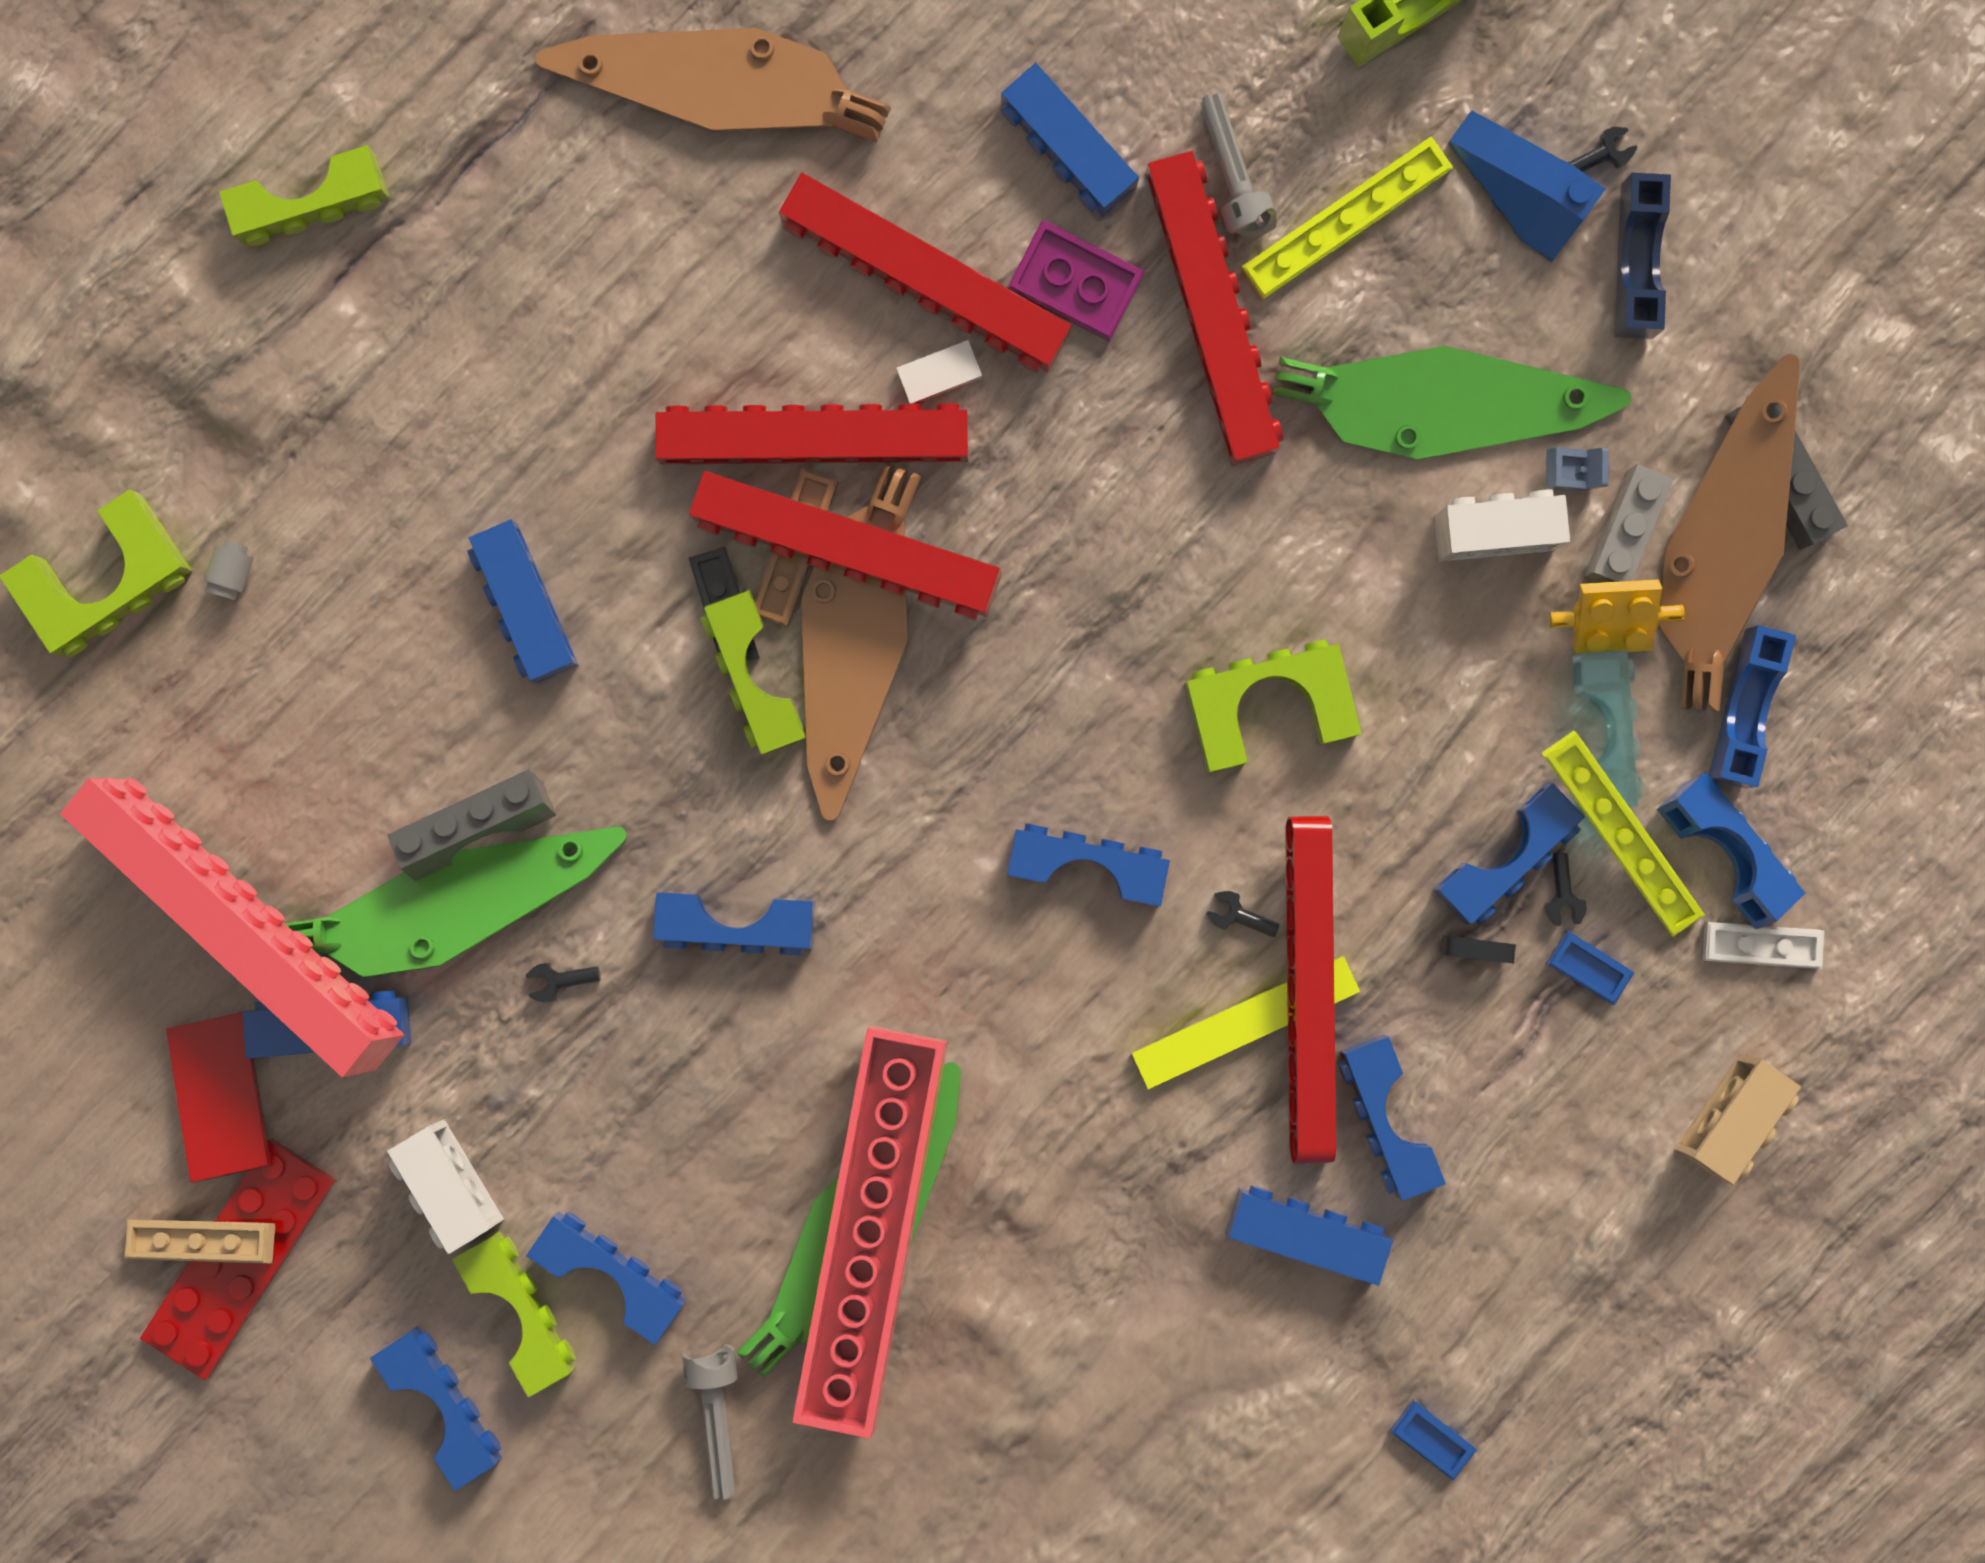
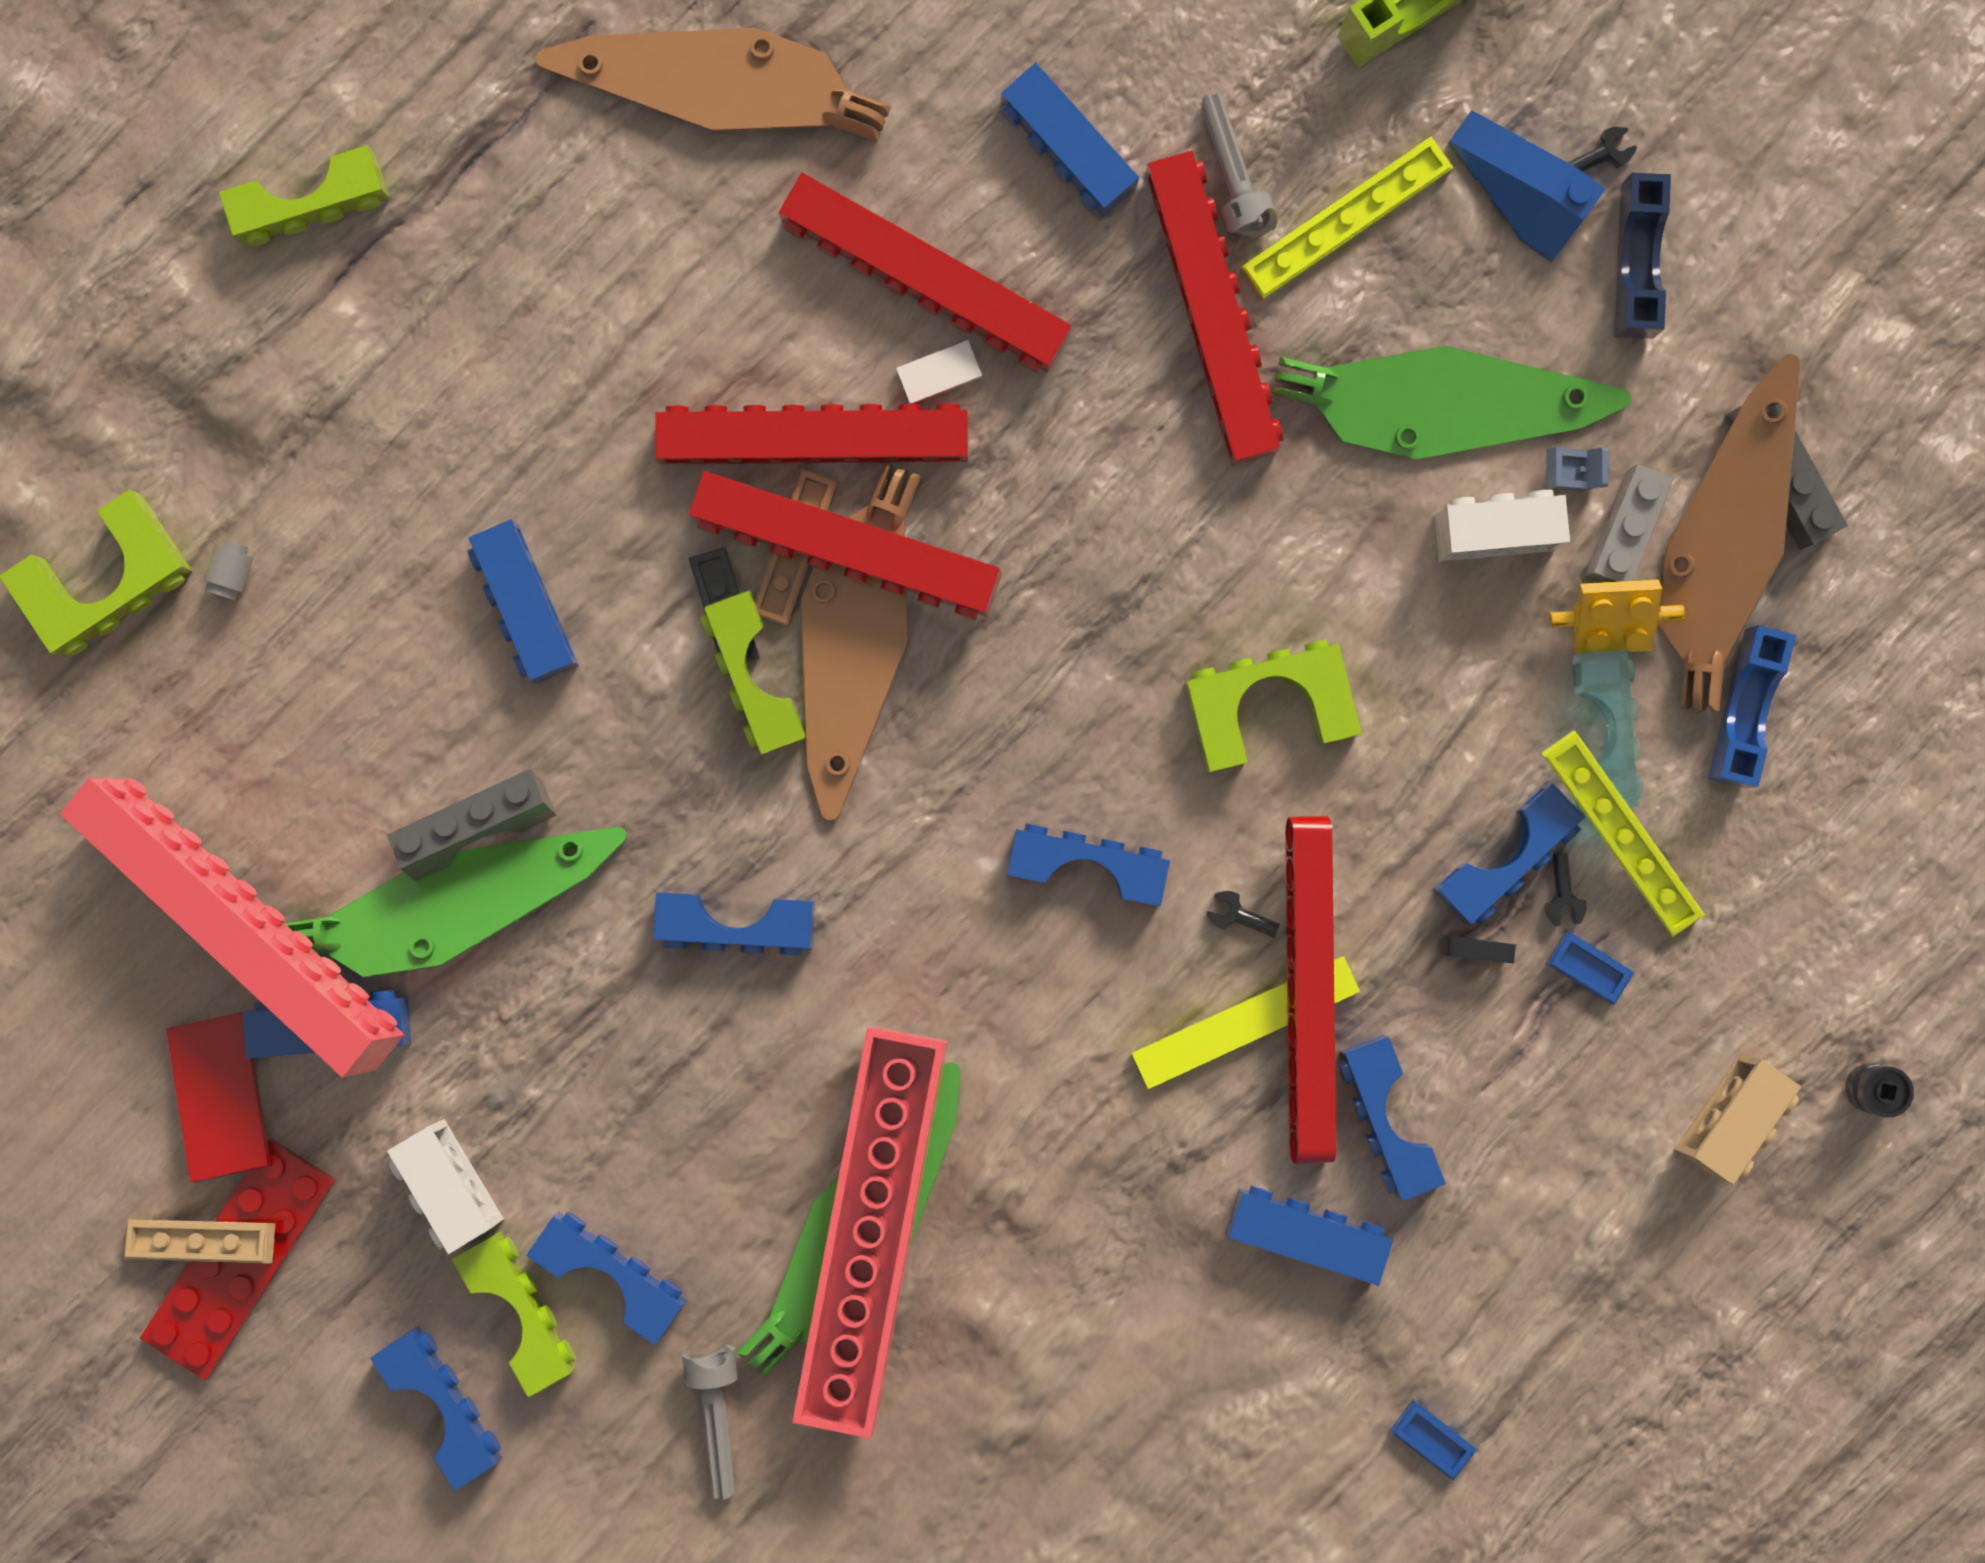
(559, 980): black bar -> none
(1076, 280): magenta tile -> none
(1762, 883): blue arch -> none
(1763, 946): white tile -> none
(1879, 1090): none -> black wheel

